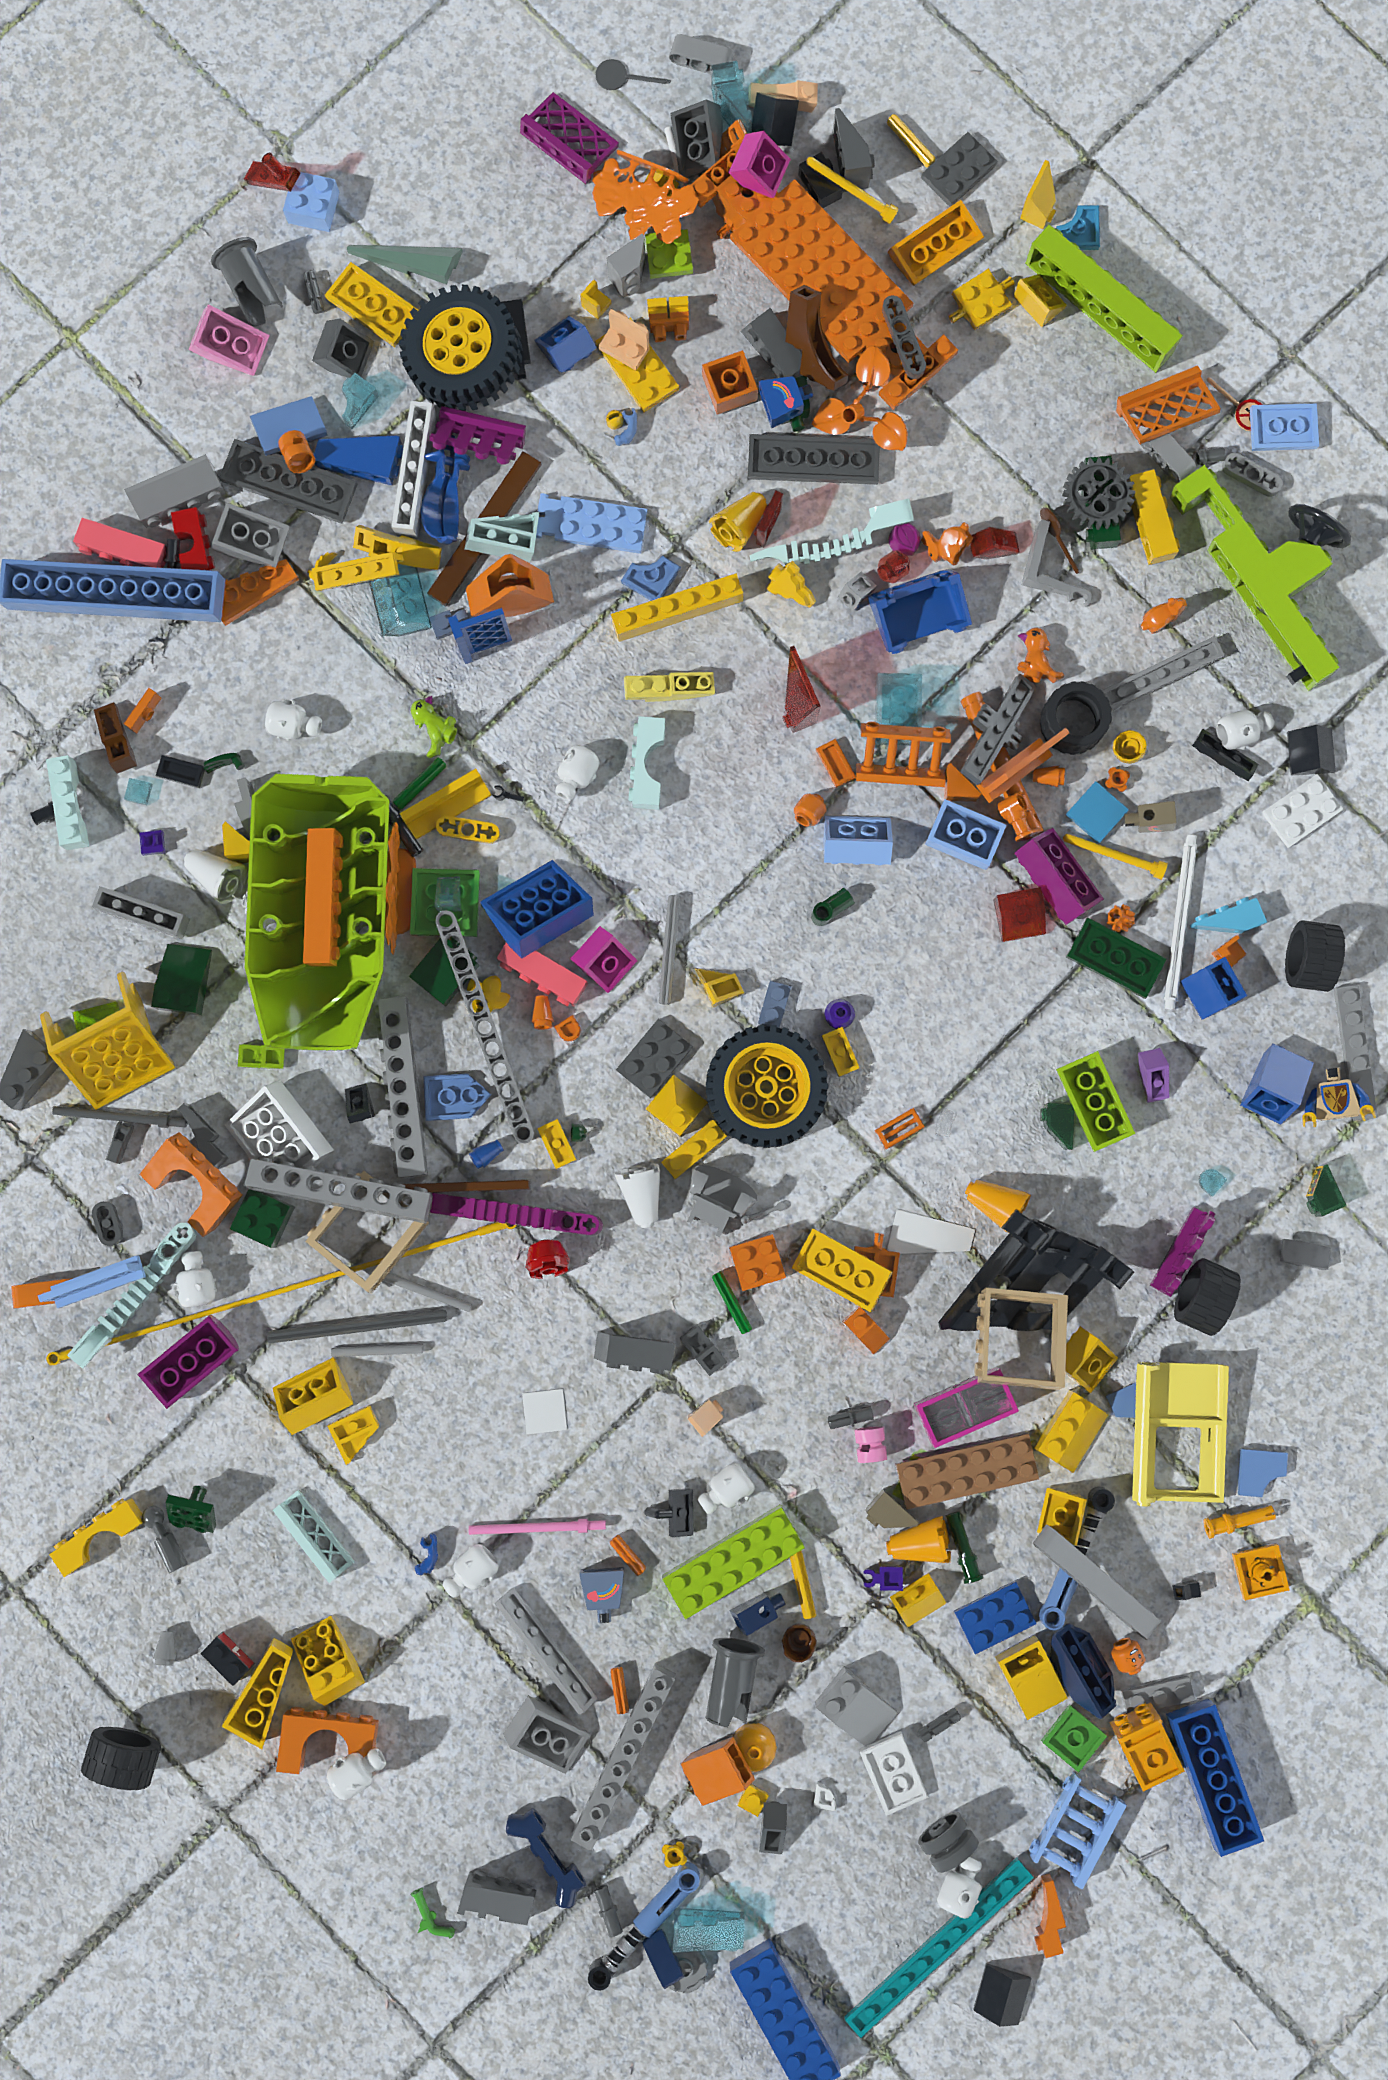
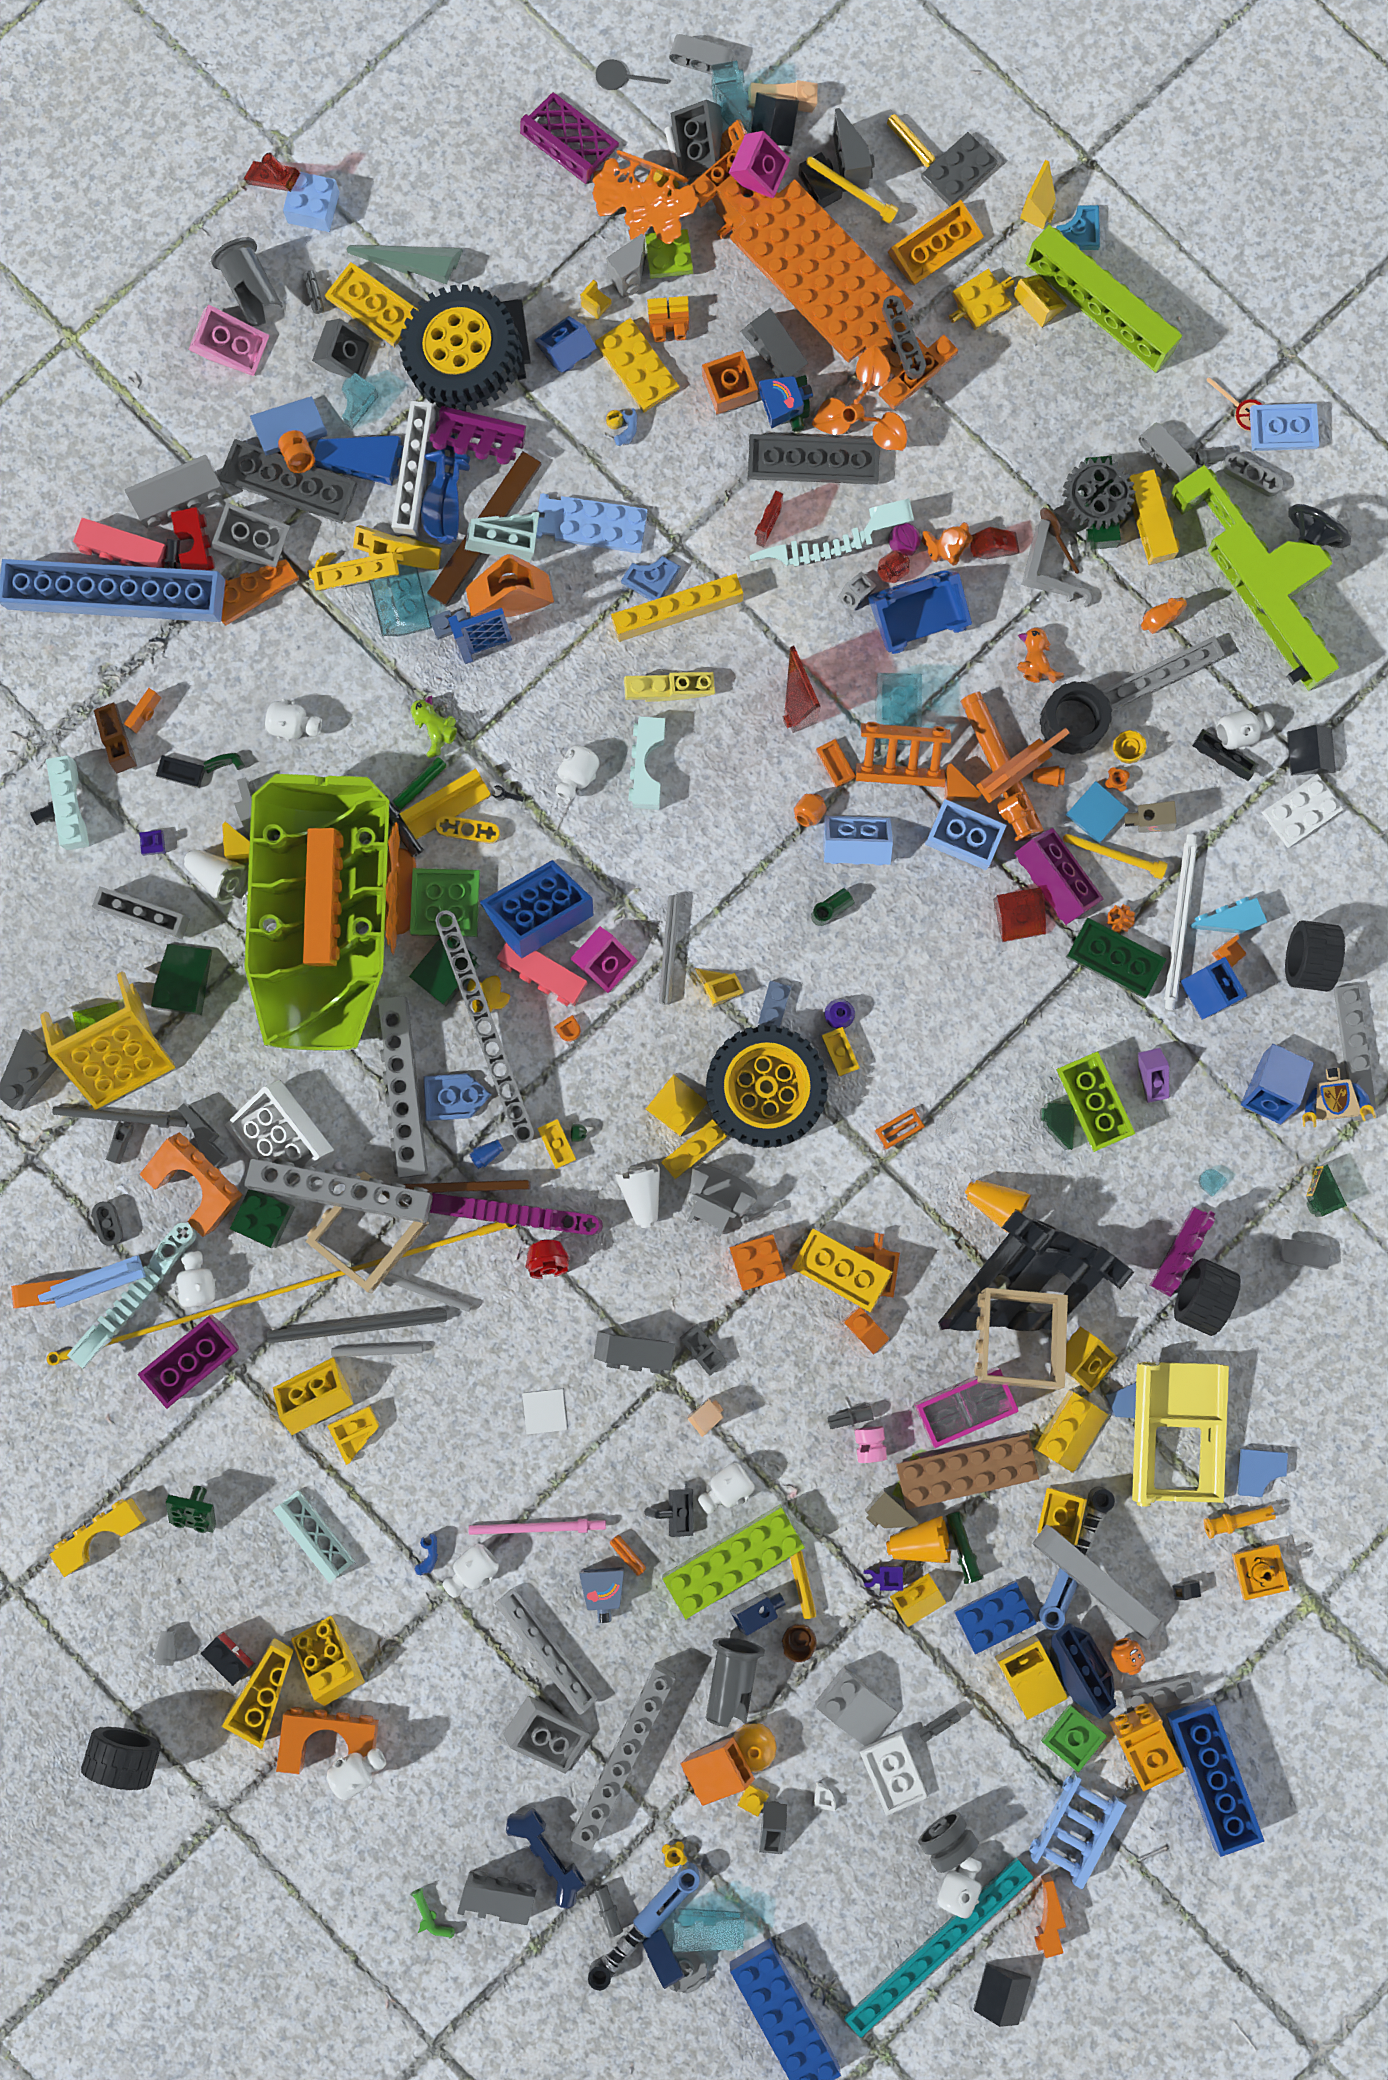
(138, 791): clear light blue tile -> none
(165, 1541): dark grey piece -> none
(260, 1057): lime slope -> none
(358, 1103): black slope -> none
(448, 894): clear light blue slope -> none
(542, 1013): orange cone -> none
(619, 1690): orange axle -> none
(625, 340): light nougat bracket -> none
(654, 1058): dark grey plate -> none
(731, 1302): green axle -> none
(737, 521): yellow cone -> none
(790, 584): yellow rock -> none
(806, 333): reddish brown arch -> none
(926, 1235): white sticker -> none
(998, 729): dark grey hinge -> none
(1159, 393): orange fence -> none

